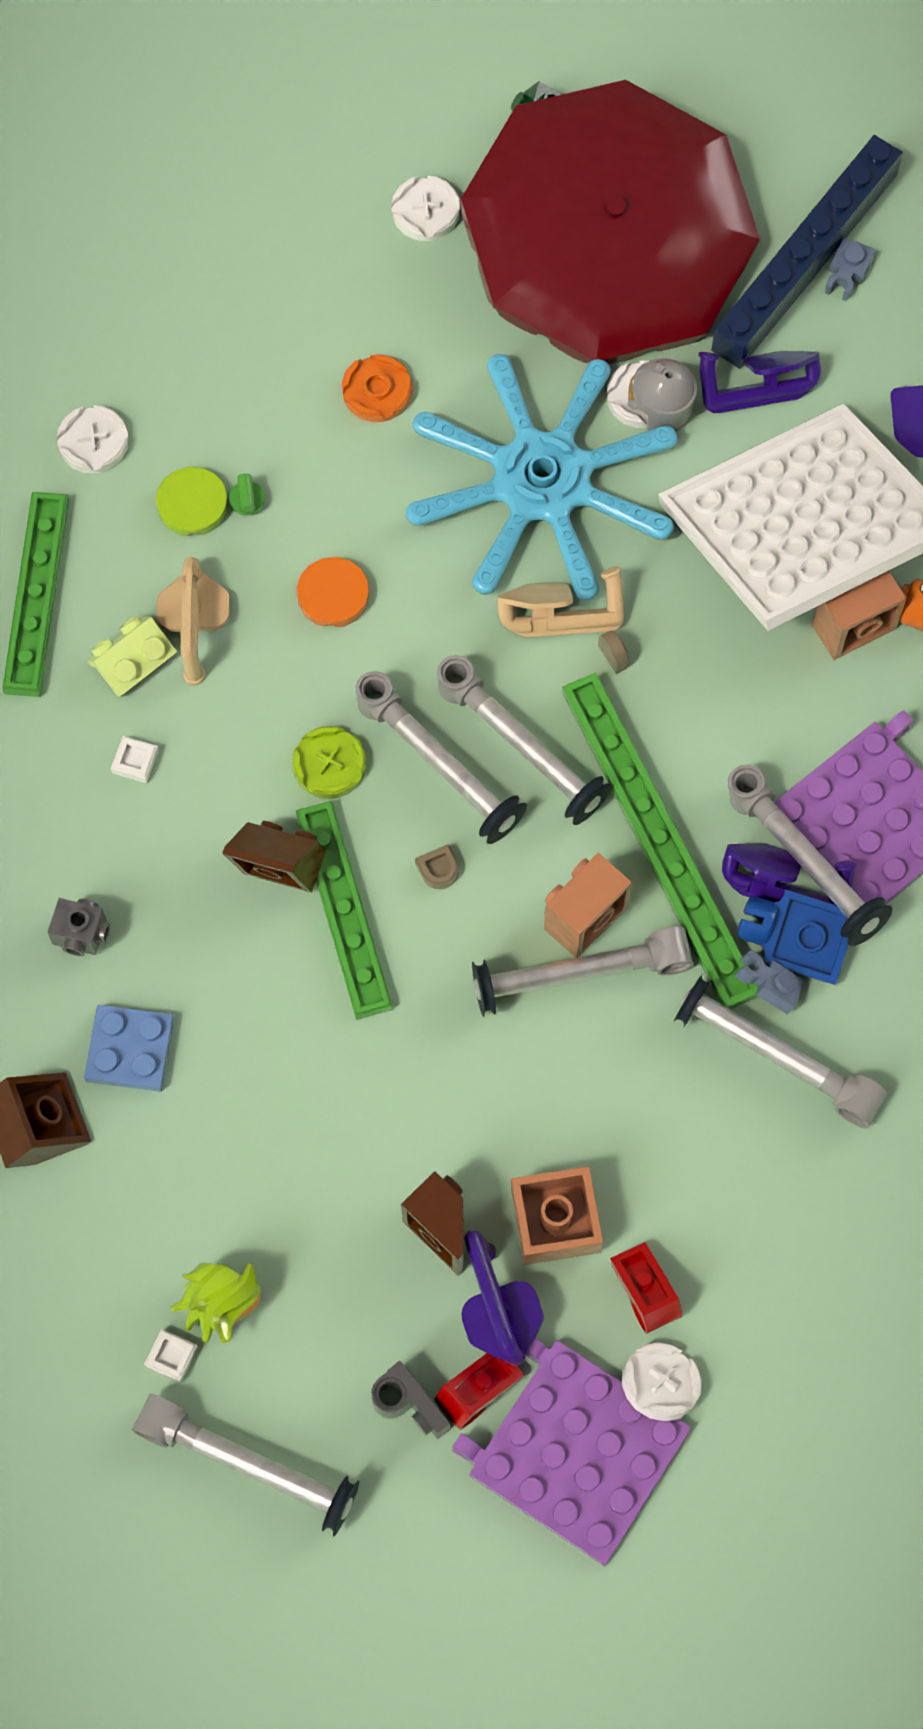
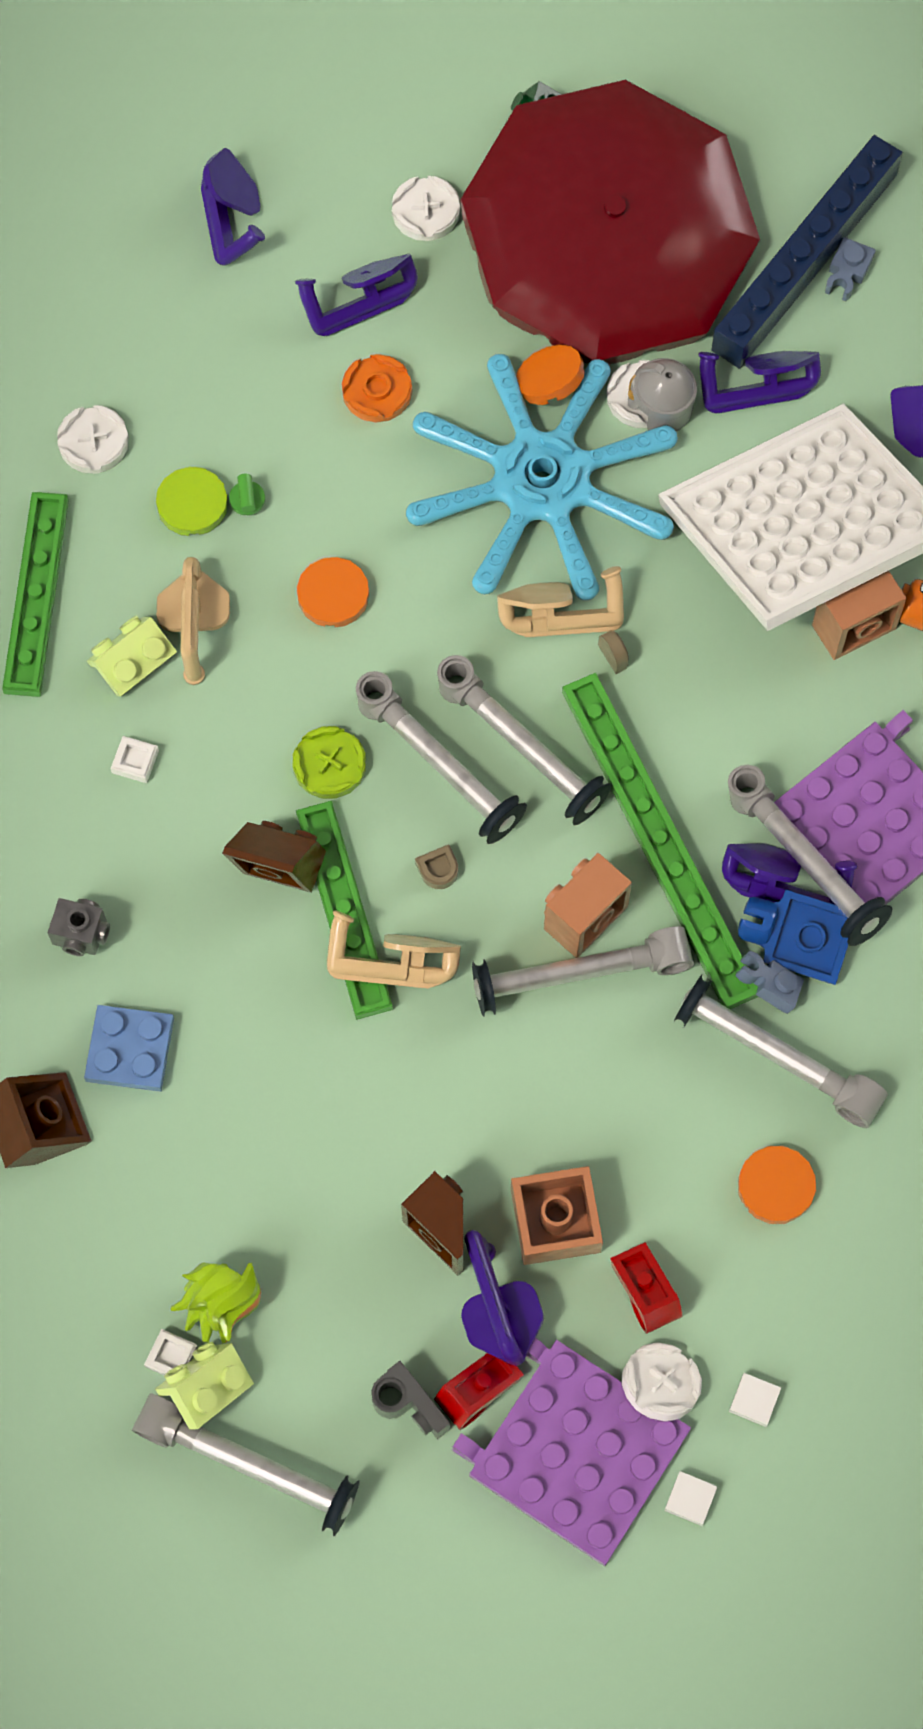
(206, 1383): none -> yellowish green bracket
(229, 185): none -> dark purple piece
(366, 306): none -> dark purple piece
(408, 972): none -> tan piece
(550, 374): none -> orange tile
(690, 1498): none -> white tile
(755, 1399): none -> white tile
(776, 1184): none -> orange tile

